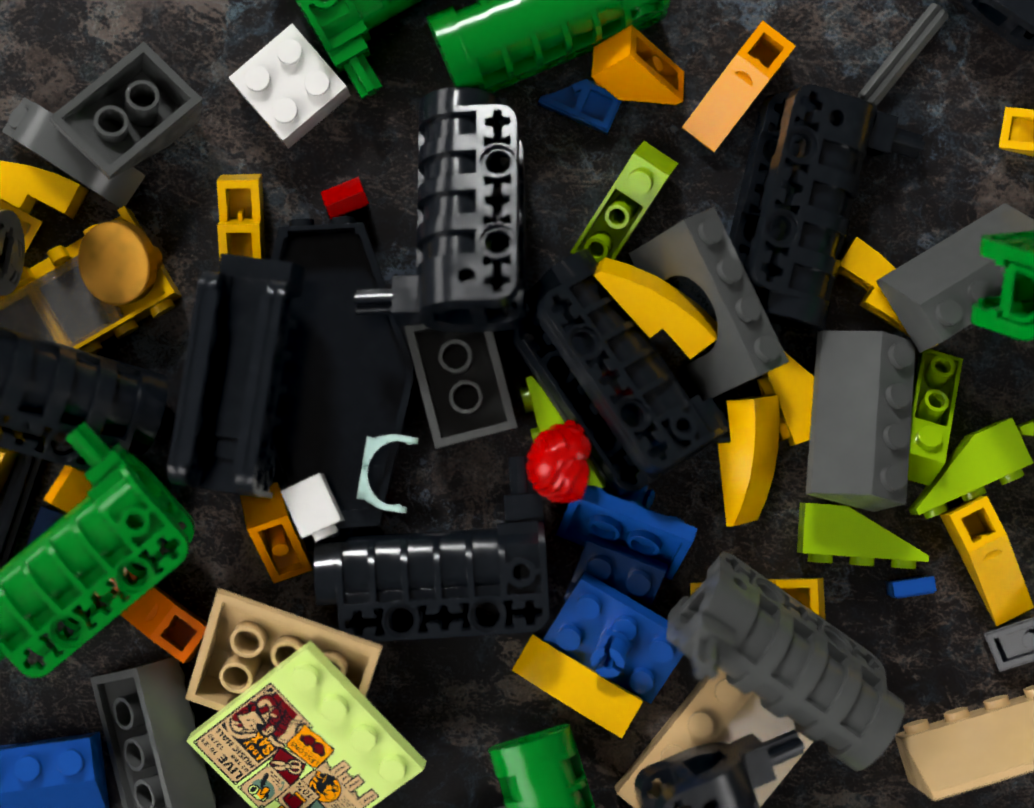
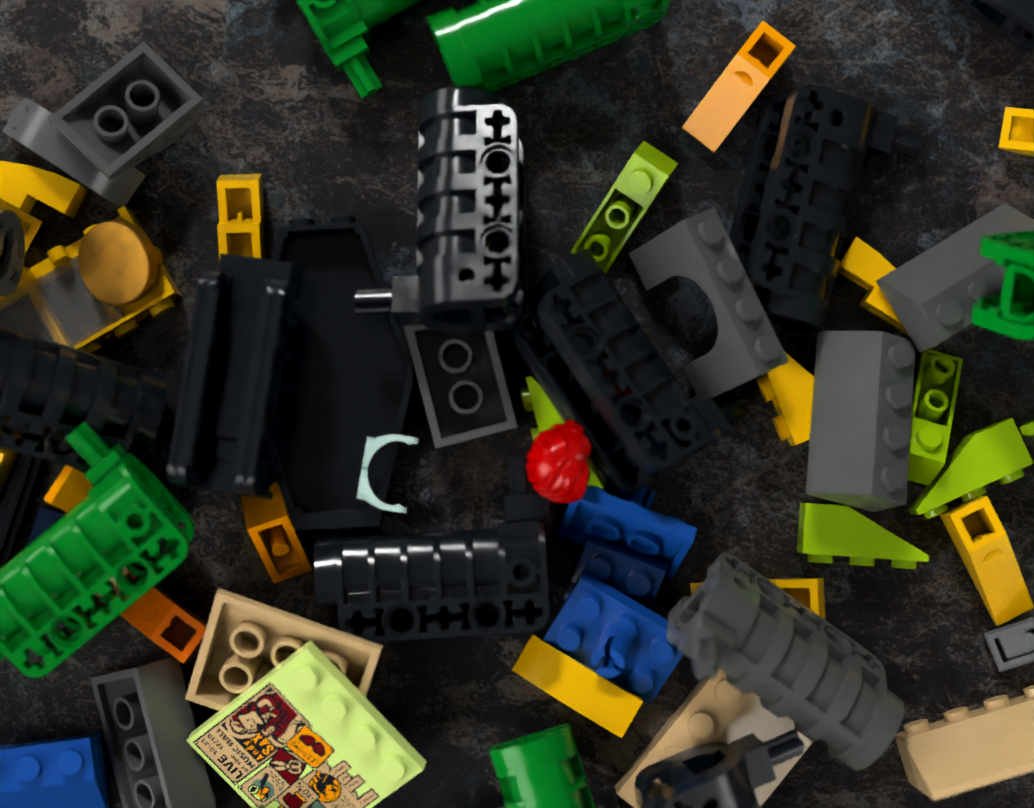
(290, 86): white brick -> none
(313, 507): white brick -> none
(344, 198): red tile -> none
(585, 104): blue tile -> none
(636, 69): light orange slope -> none
(658, 305): yellow slope -> none
(749, 457): yellow slope -> none
(903, 54): dark grey axle -> none
(911, 586): blue tile -> none

